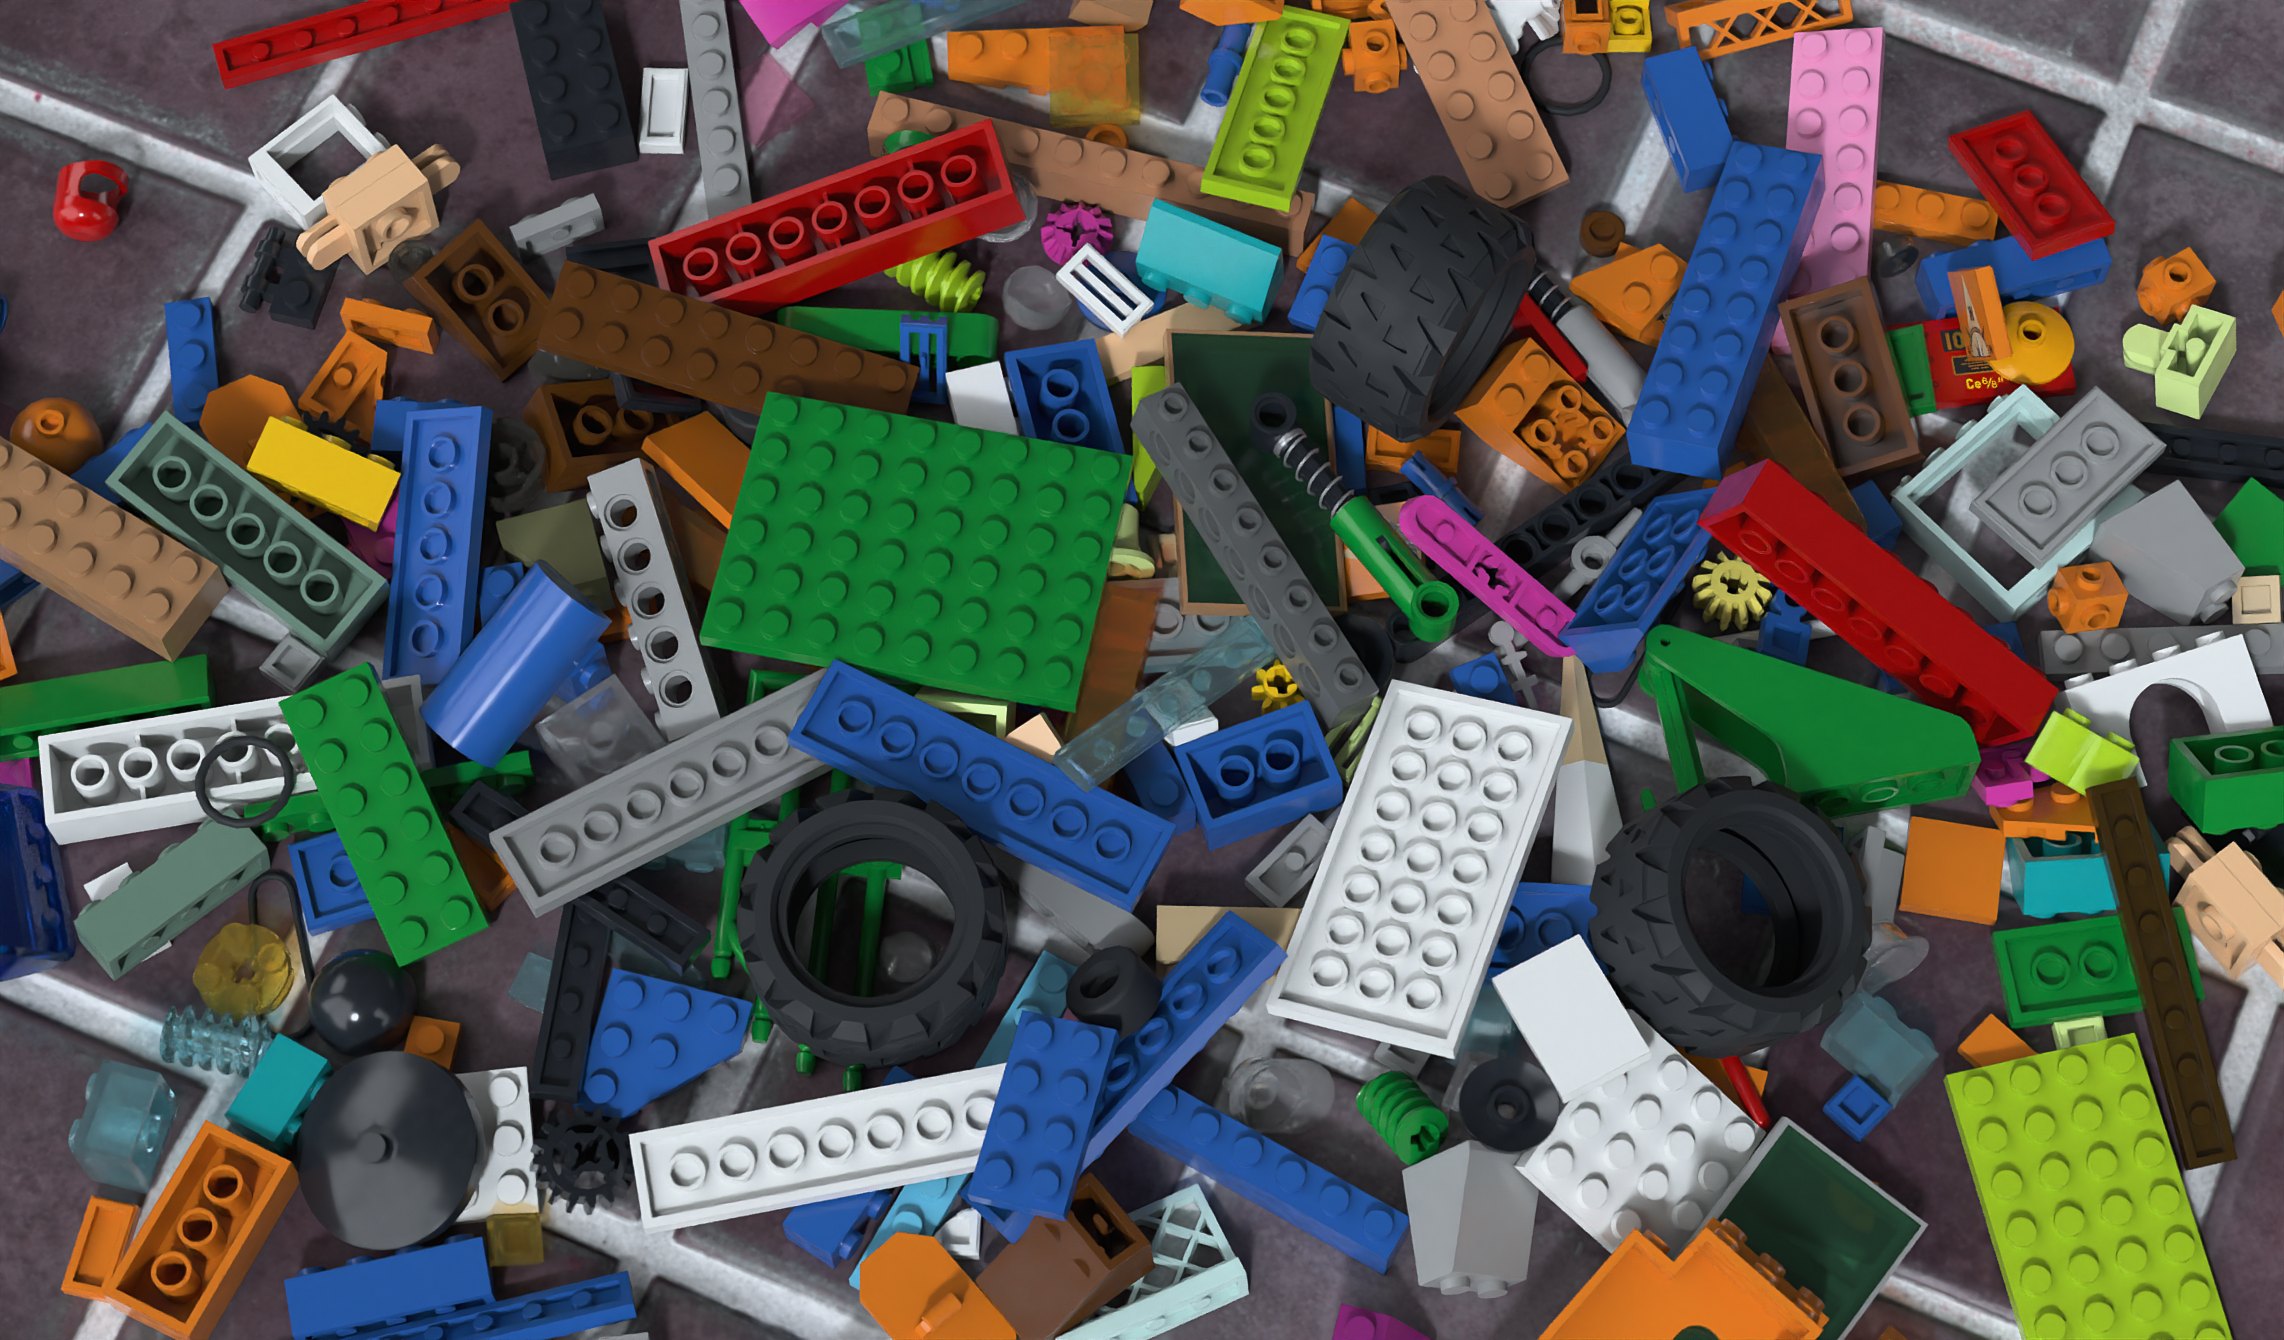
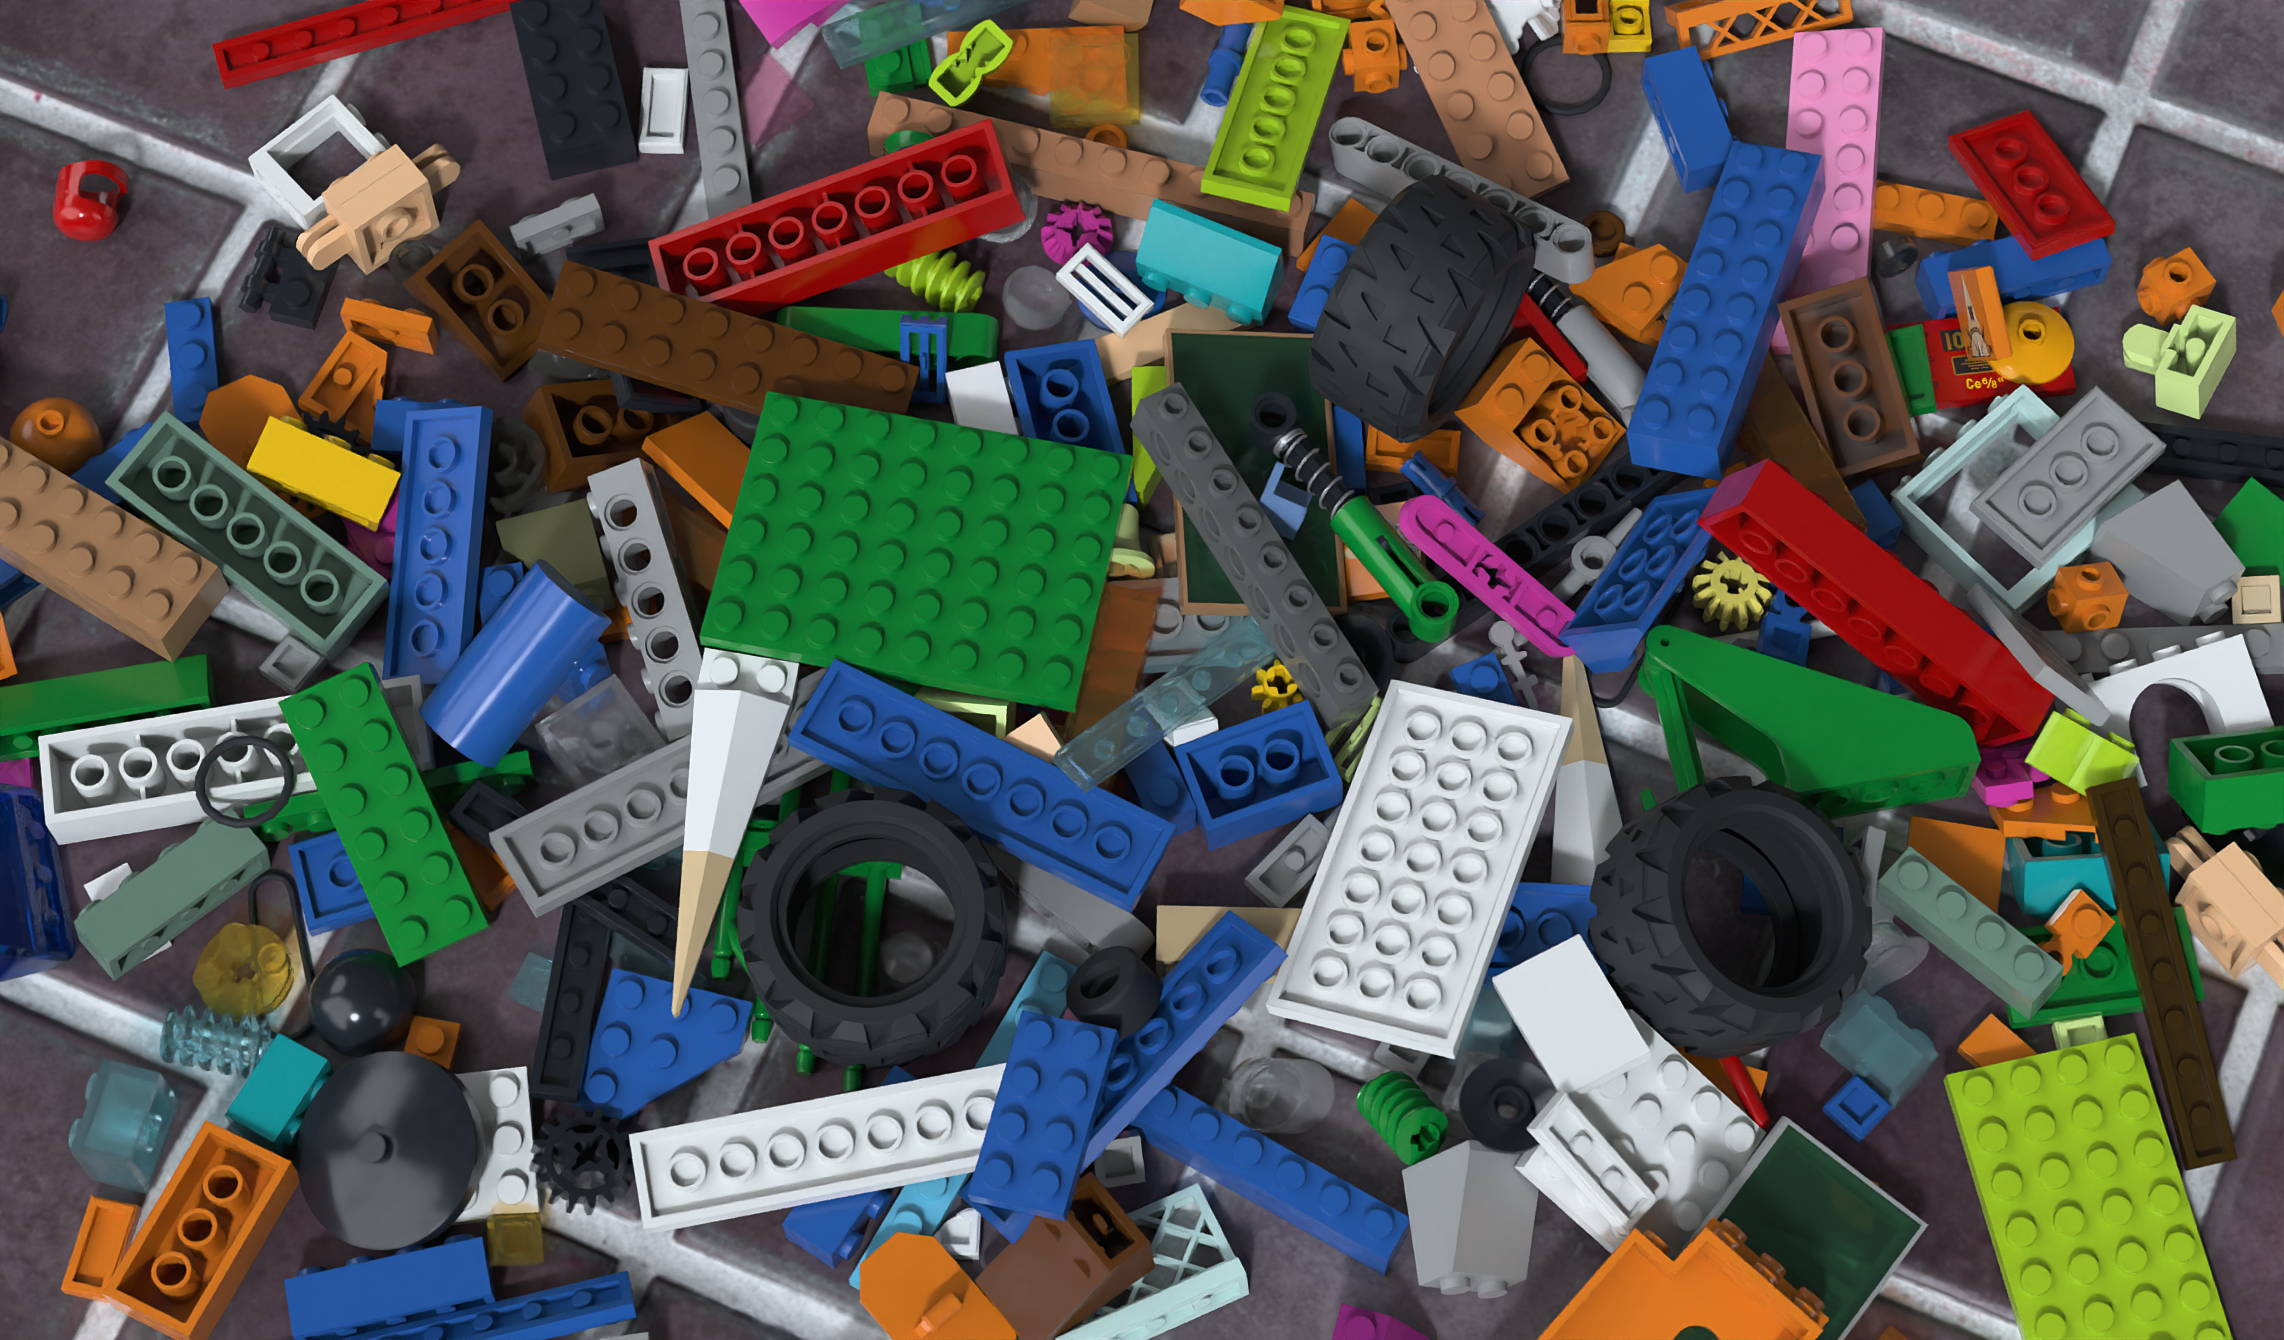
(736, 730): none -> white plate
(980, 55): none -> lime brick
(1121, 1161): none -> light grey plate
(1283, 503): none -> medium blue panel
(1392, 164): none -> light grey beam
(1592, 1163): none -> white tile
(1969, 933): none -> sand green brick
(2038, 655): none -> light grey tile
(2076, 929): none -> orange plate

